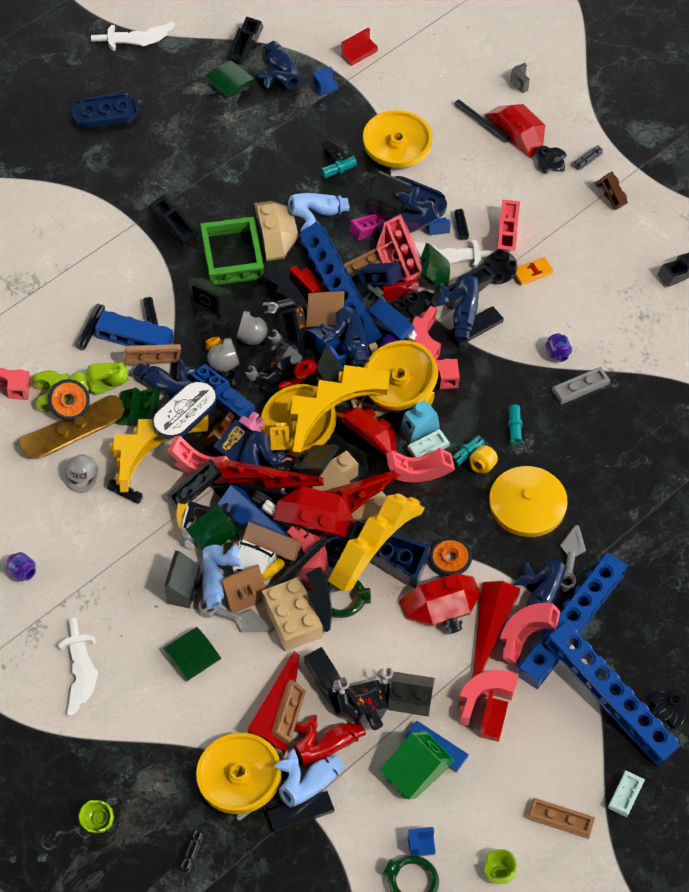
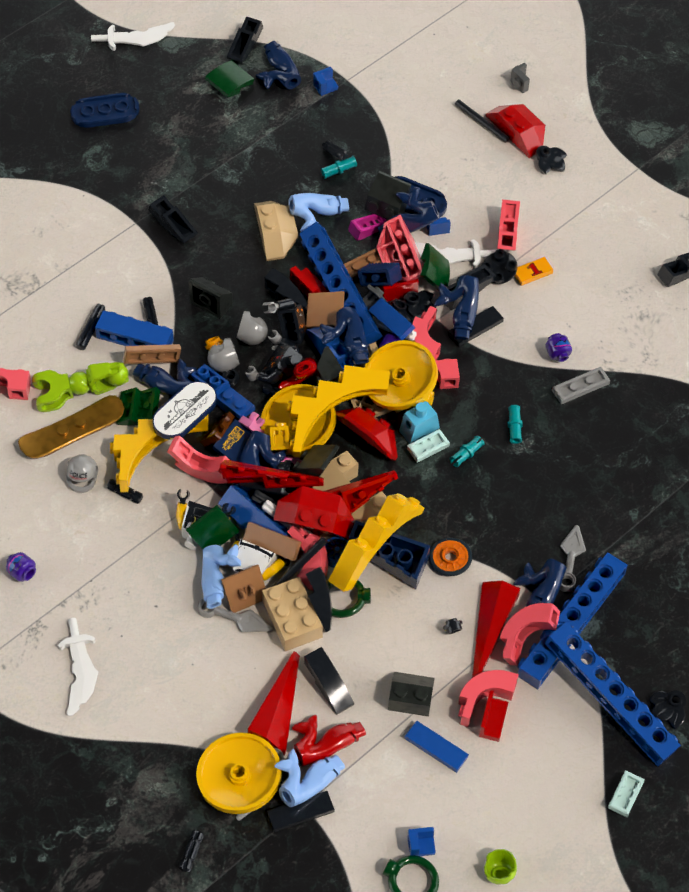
(72, 388): orange wheel -> none
(96, 816): lime hair -> none
(182, 581): pearl dark grey slope -> none
(192, 653): dark green slope -> none
(196, 483): black tile -> none
(232, 273): bright green window -> none
(288, 712): medium nougat tile -> none
(358, 47): red panel -> none
(365, 701): black torso -> none
(397, 138): yellow dish -> none
(416, 764): green slope -> none
(421, 468): coral arch -> none
(441, 599): red wedge -> none
(461, 224): black axle -> none
(483, 459): yellow head -> none
(528, 501): yellow dish -> none
(561, 818): medium nougat tile -> none
(588, 157): black axle -> none
(613, 192): reddish brown wing -> none

